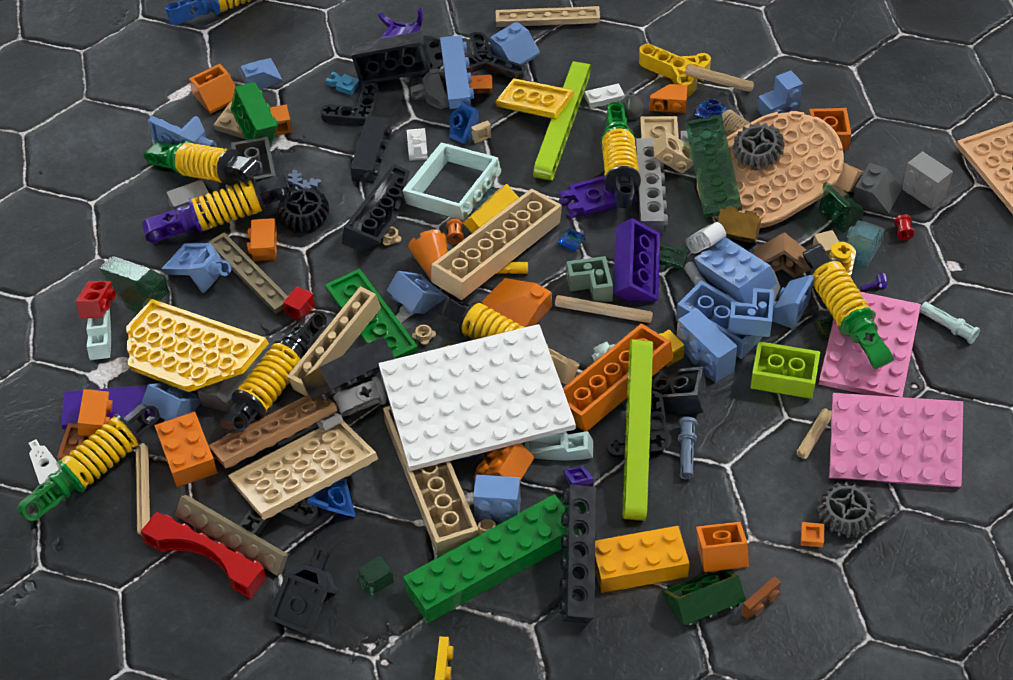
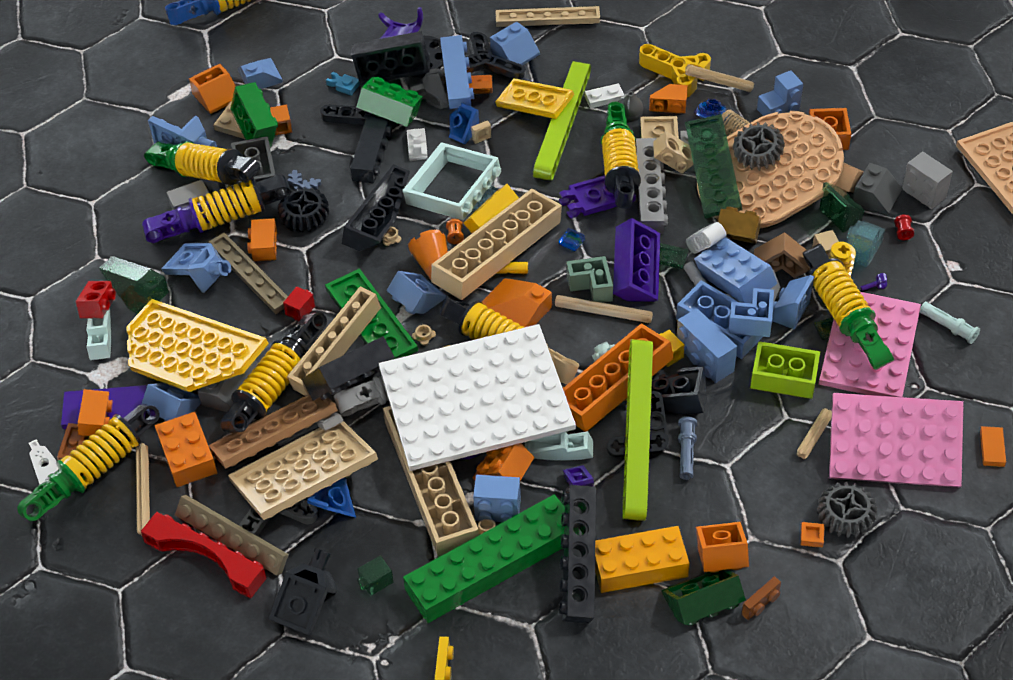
(389, 101): none -> brick
(992, 446): none -> orange tile

